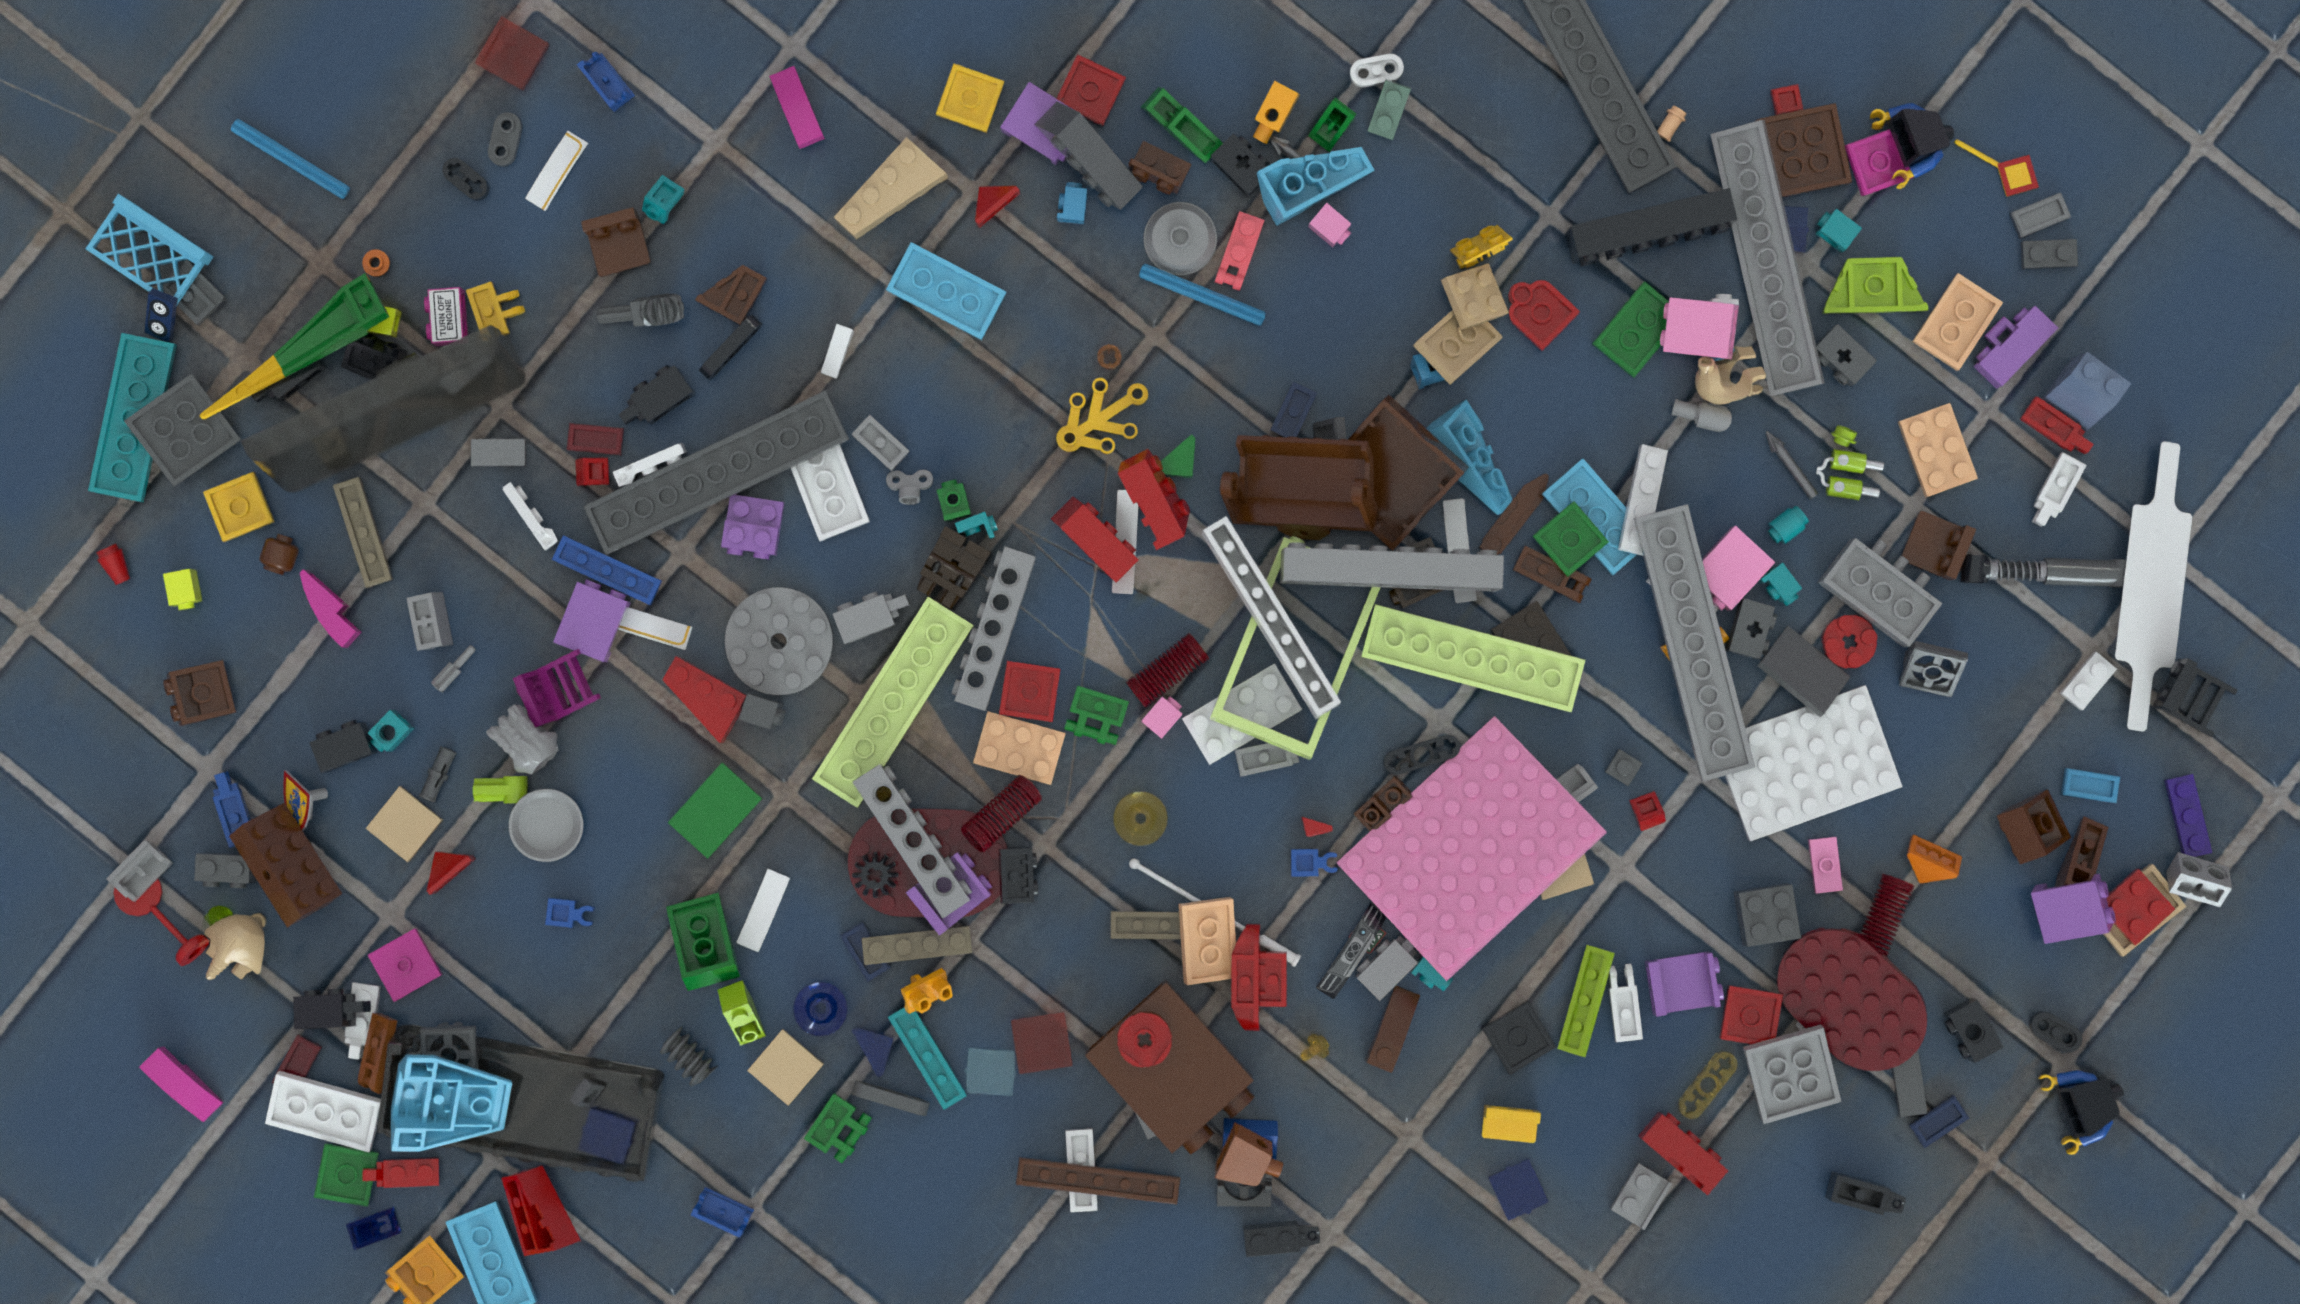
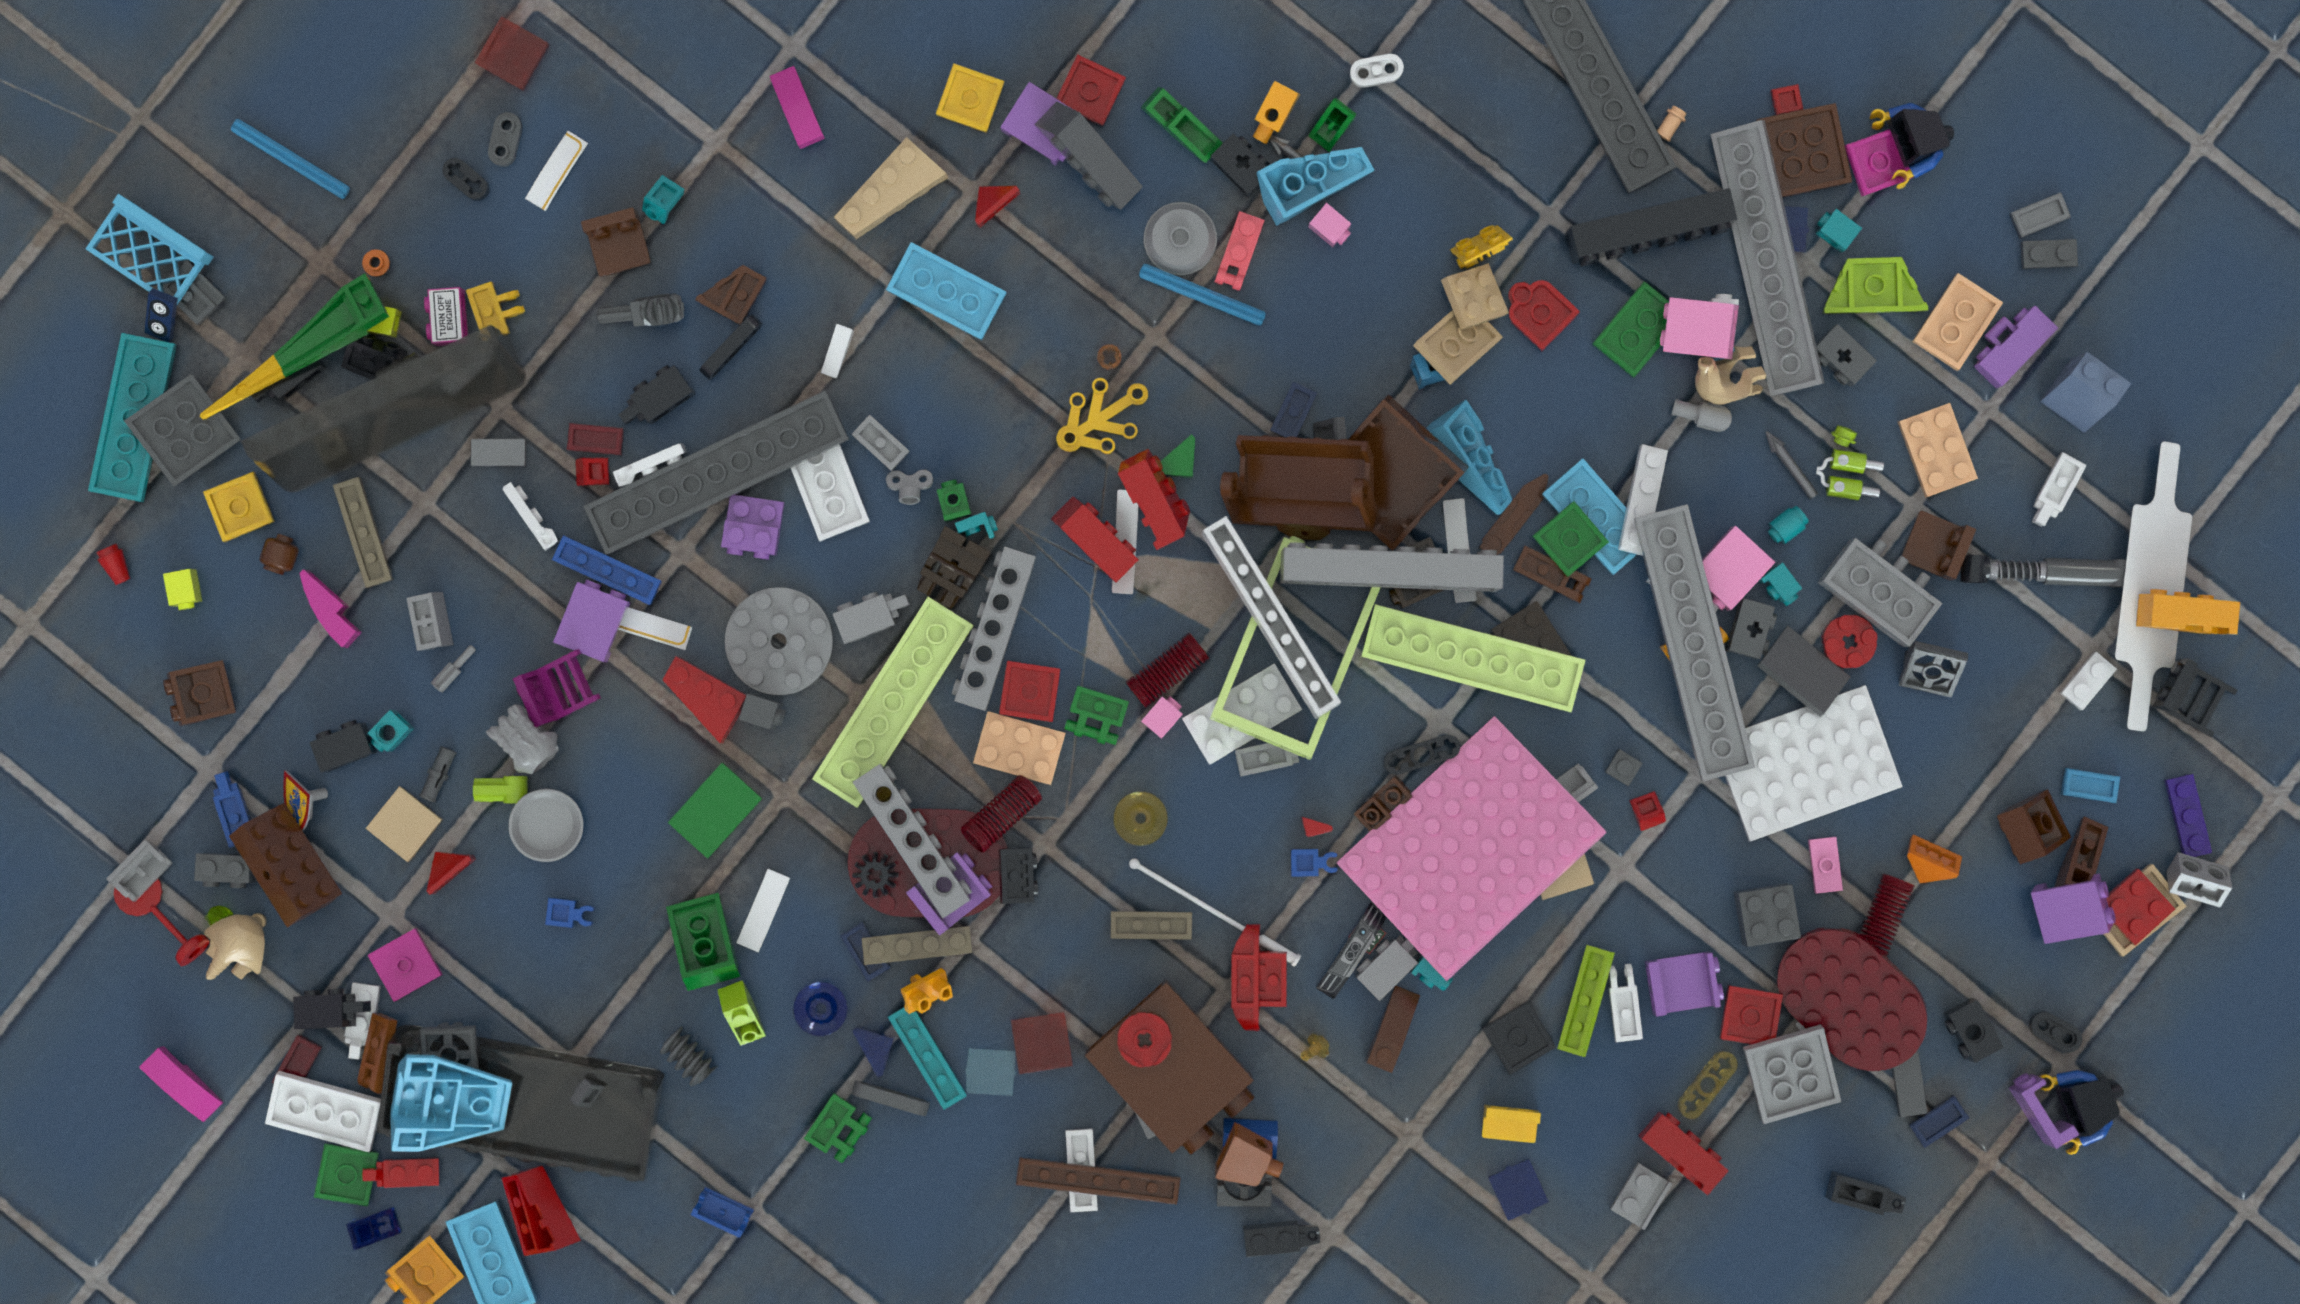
(606, 81): blue hinge -> none
(607, 1135): clear blue piece -> none
(785, 1067): tan tile -> none
(1073, 204): dark azure brick -> none
(1159, 167): reddish brown bracket -> none
(1207, 939): light nougat plate -> none
(1389, 109): sand green plate -> none
(2016, 174): piece -> none
(2050, 1134): none -> medium lavender panel
(2055, 426): red hinge -> none
(2187, 613): none -> light orange wedge

